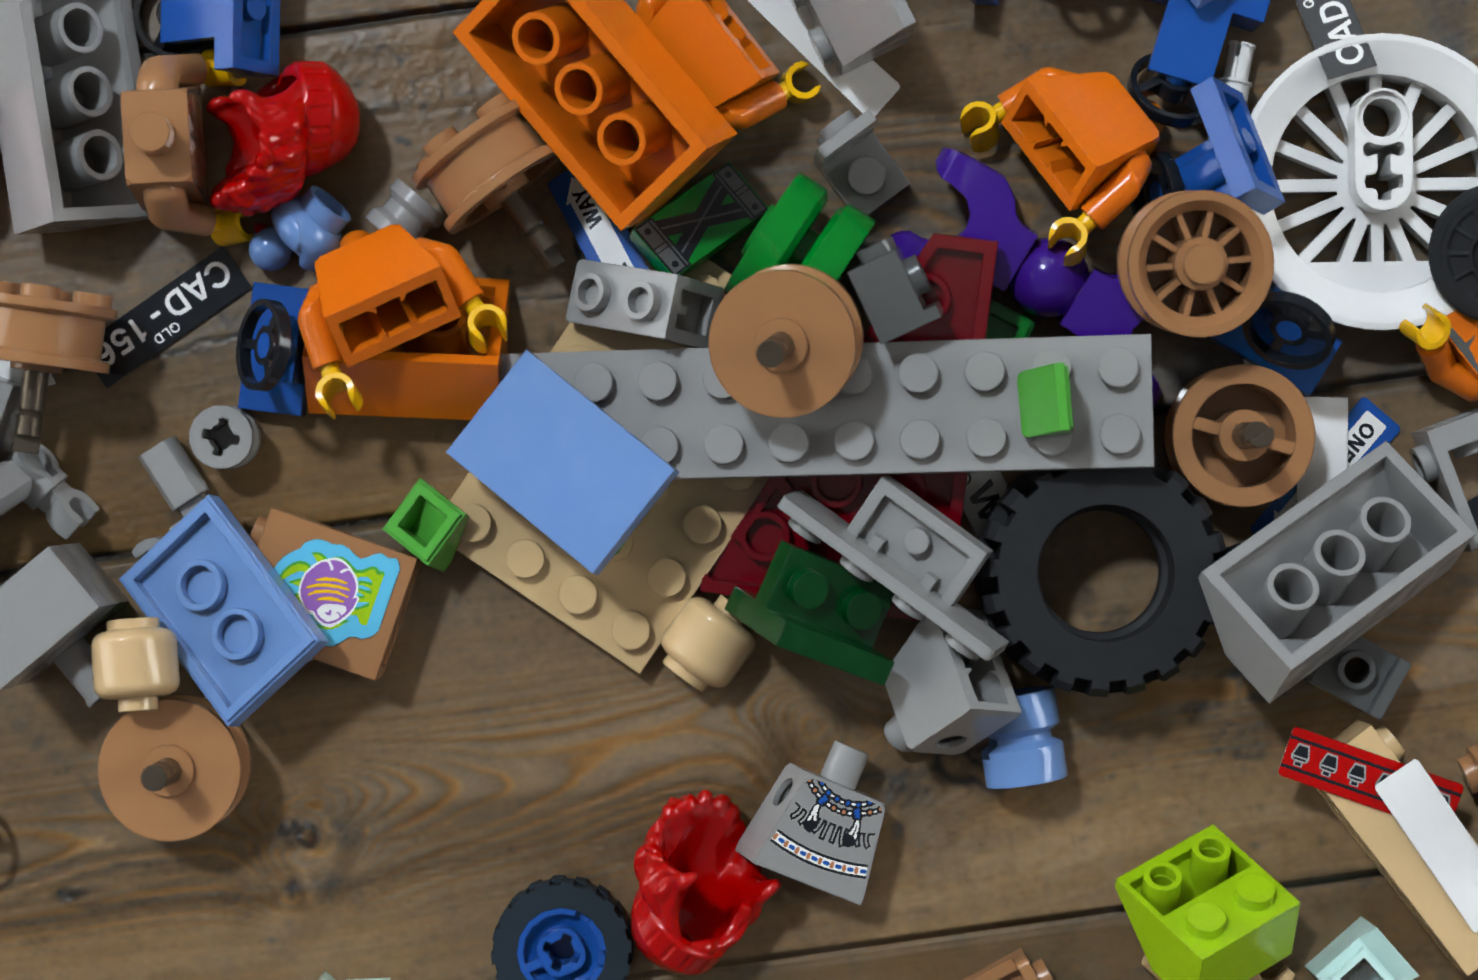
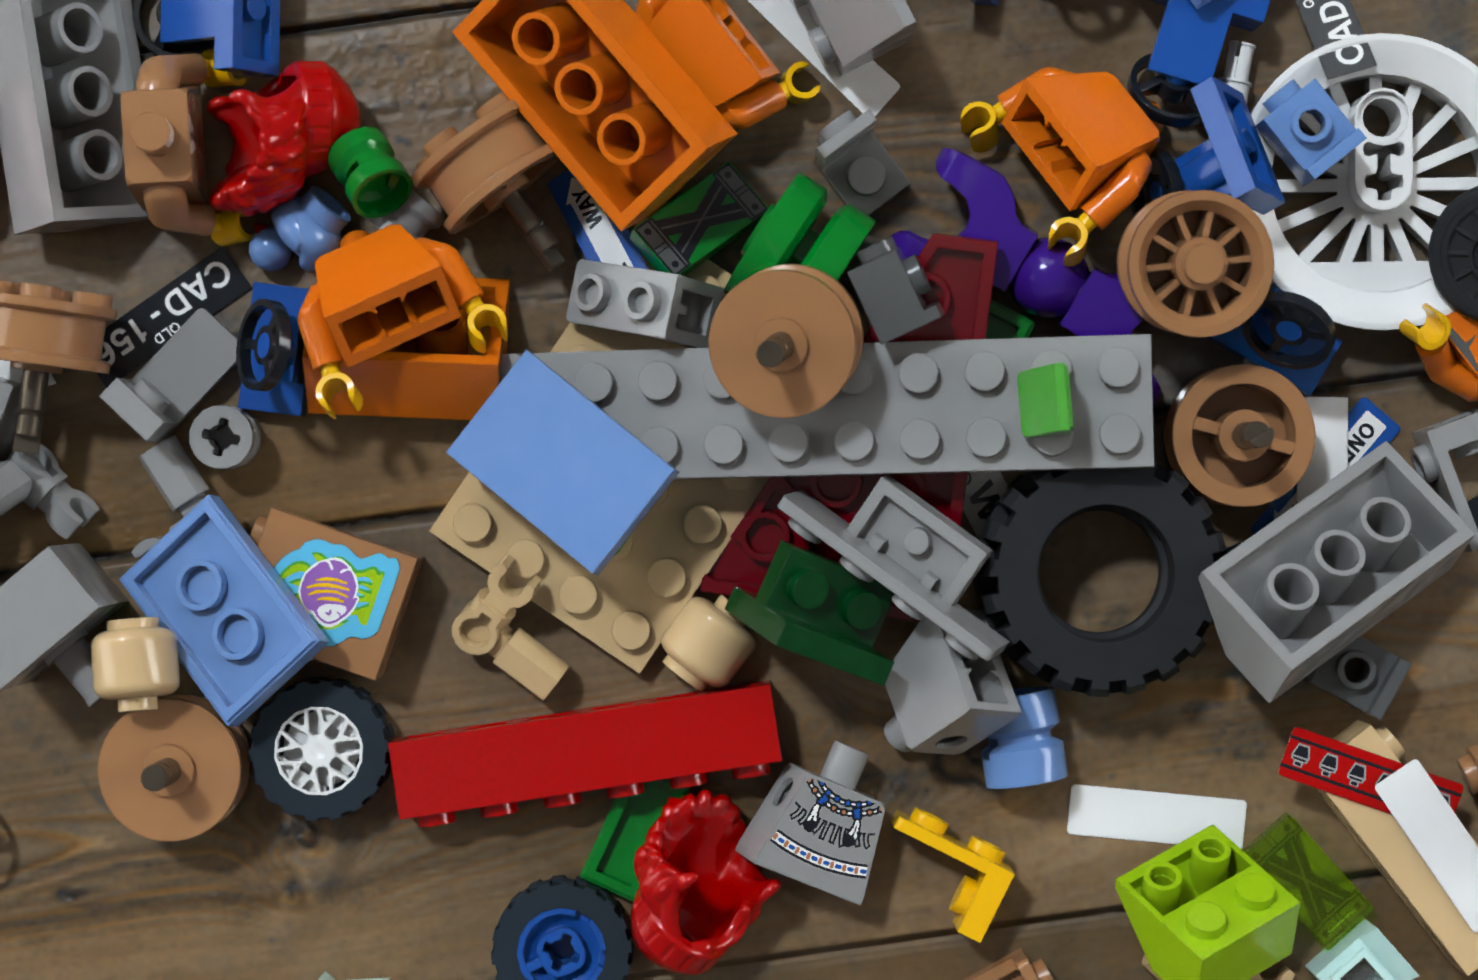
(175, 377): none -> light grey bracket
(321, 748): none -> black wheel
(363, 164): none -> green wheel
(428, 525): bright green slope -> none
(485, 629): none -> tan bar
(585, 751): none -> red brick
(622, 833): none -> green tile
(975, 898): none -> yellow bracket
(1151, 815): none -> white sticker
(1306, 154): none -> medium blue brick
(1327, 897): none -> clear neon green tile

